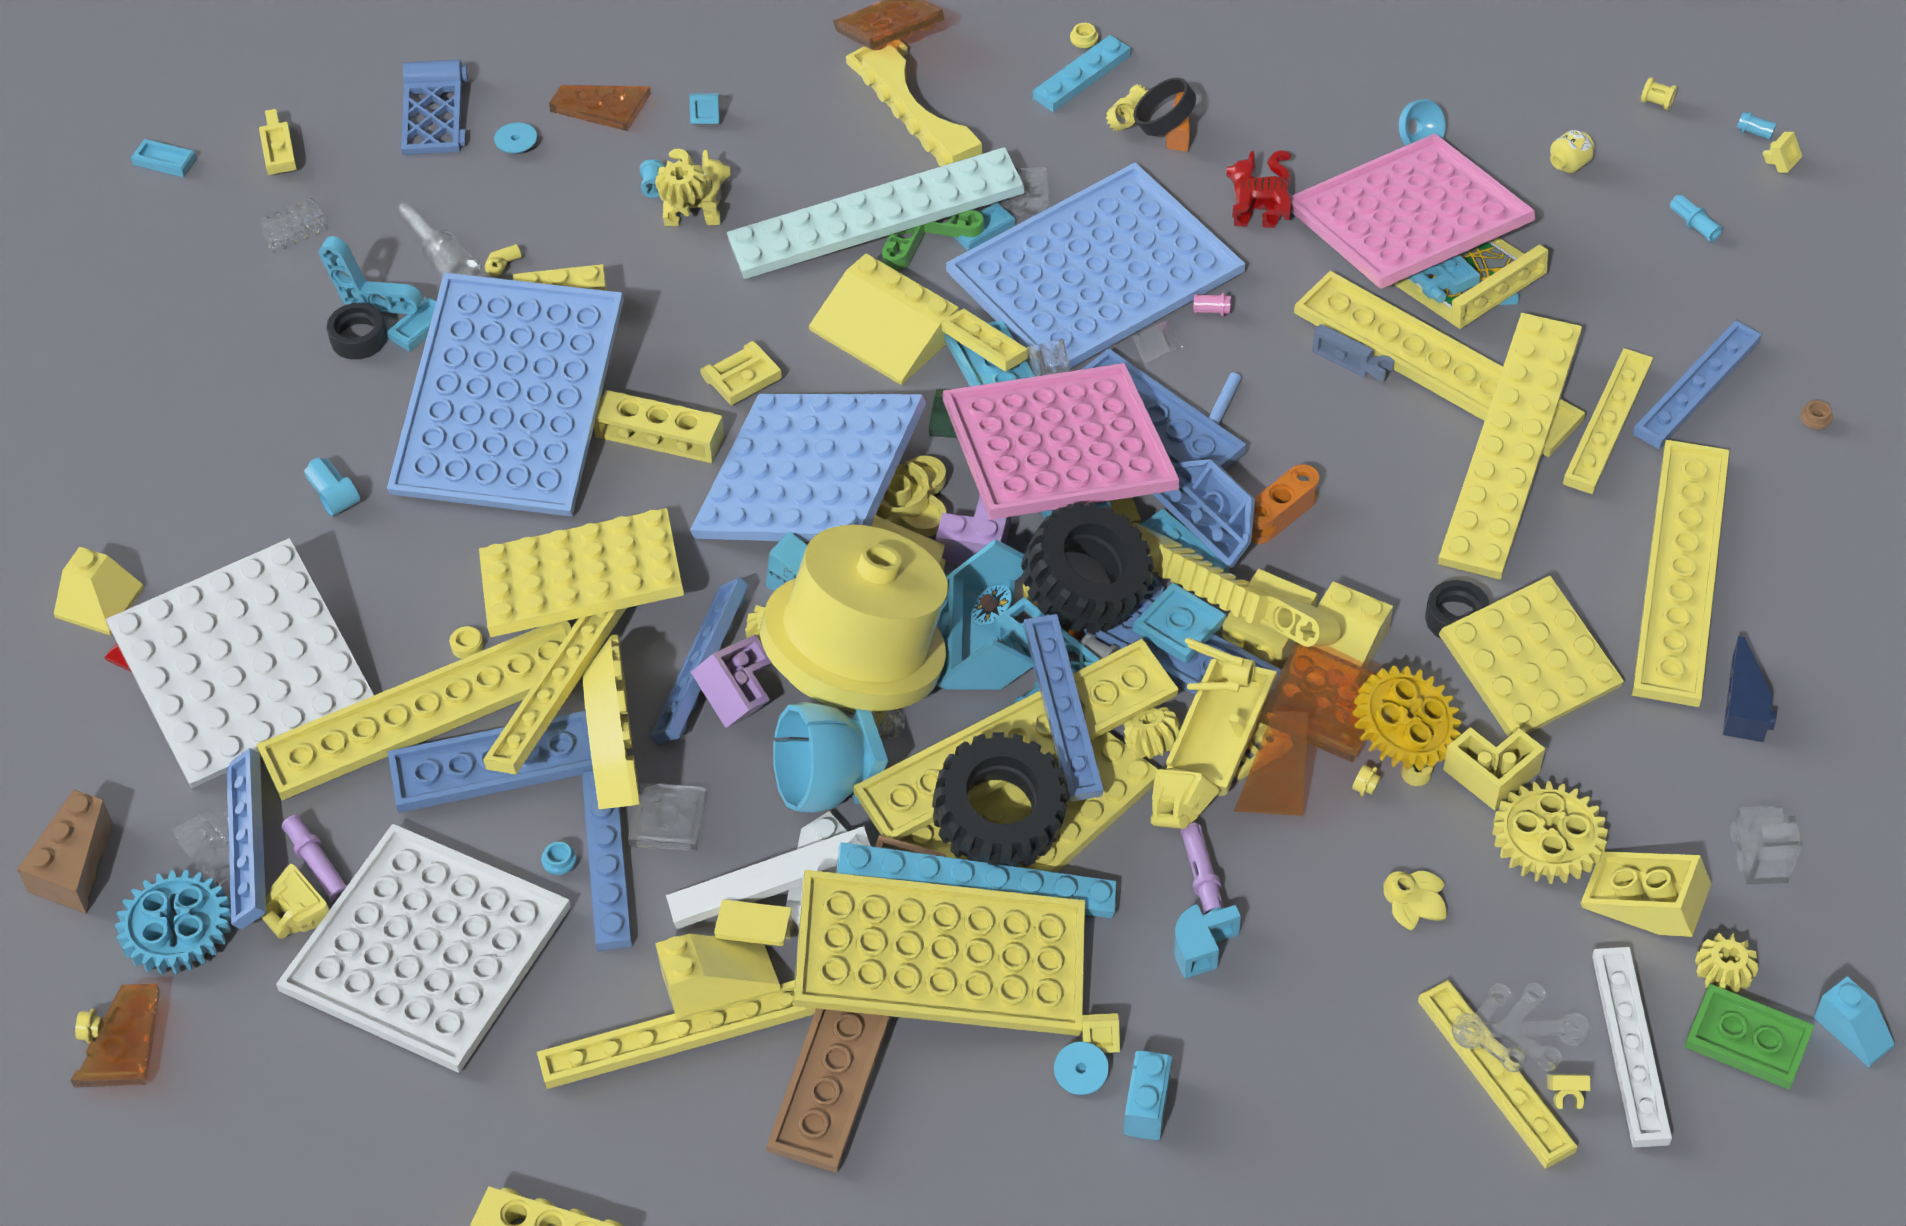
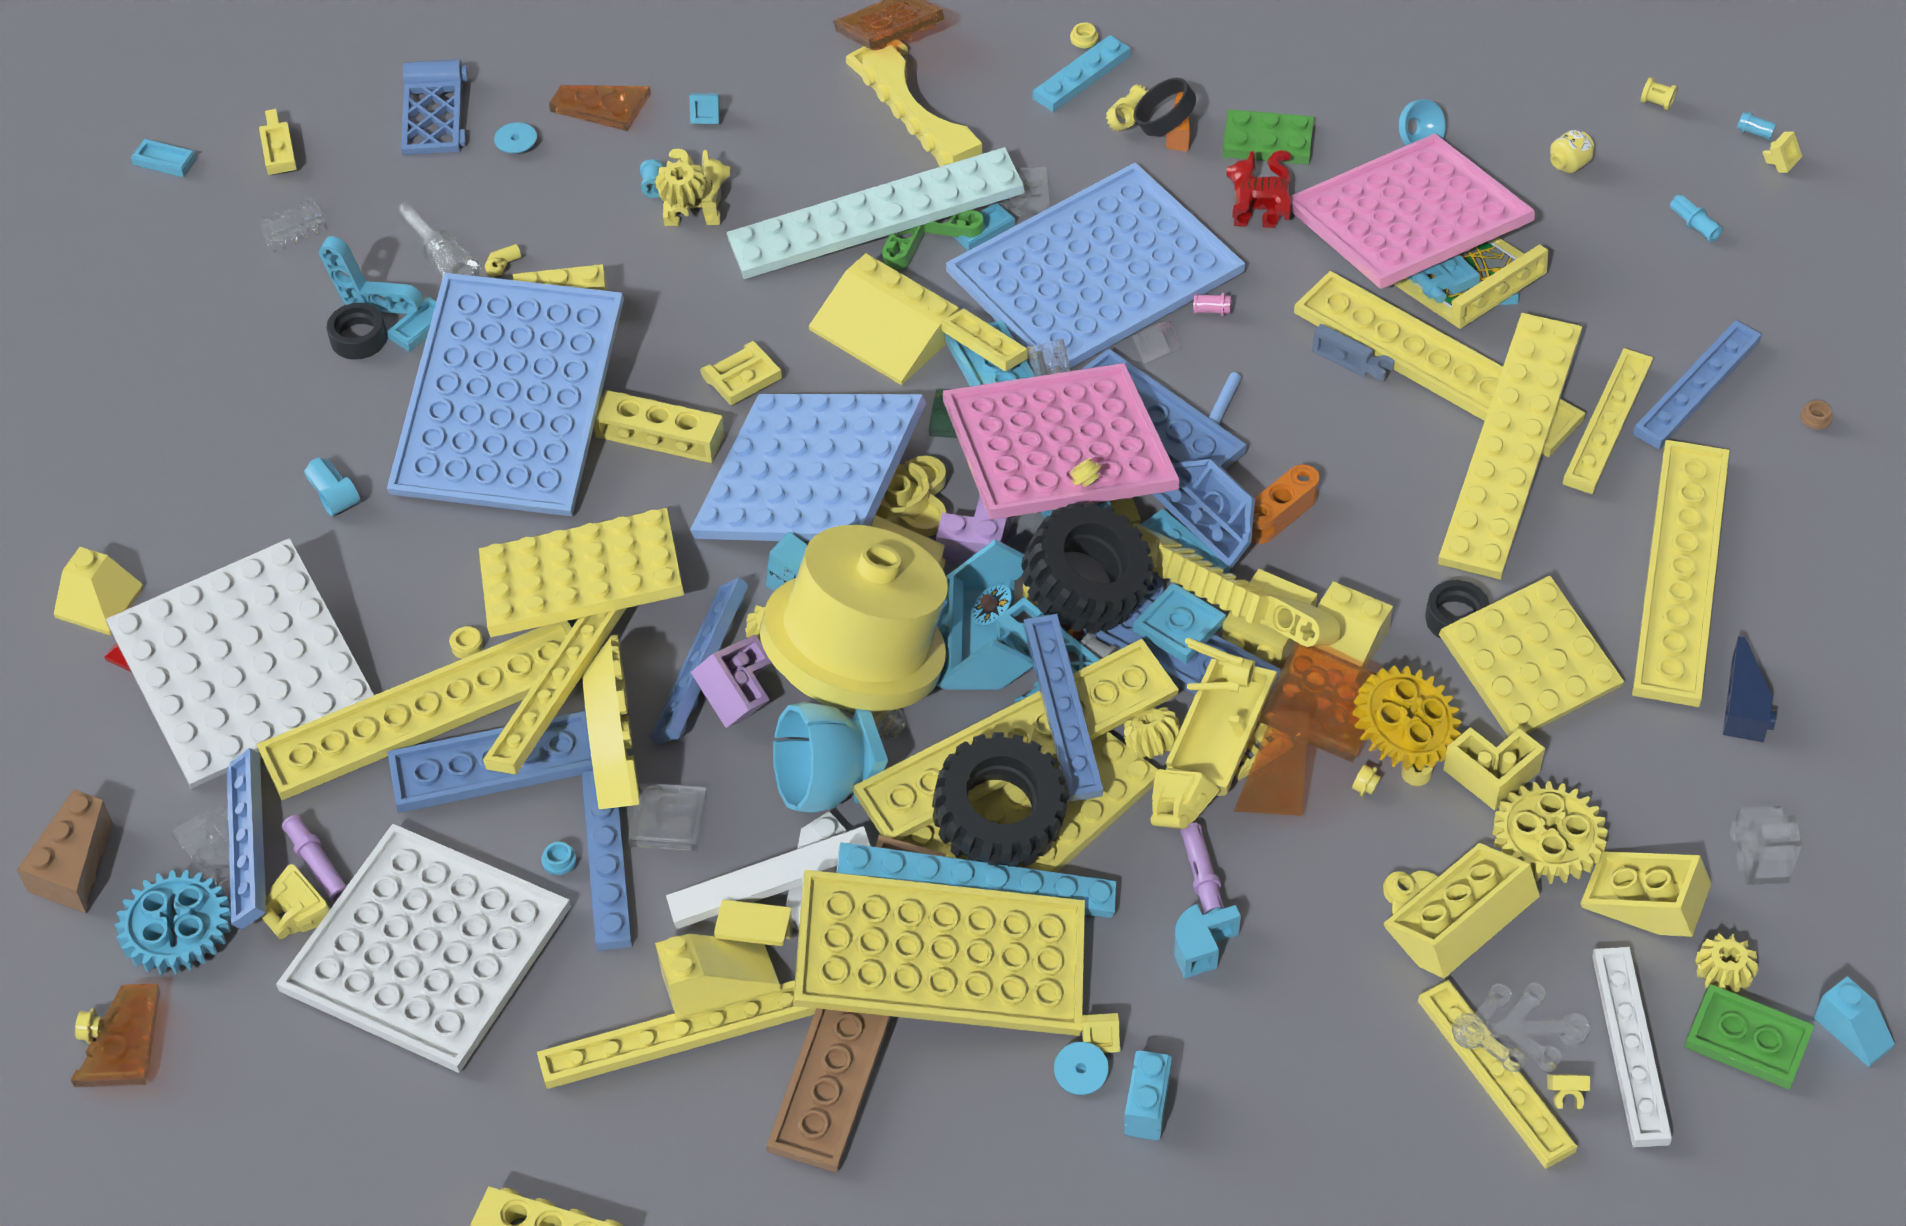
(1085, 472): none -> light yellow plate
(1266, 134): none -> bright green plate
(1463, 909): none -> light yellow slope

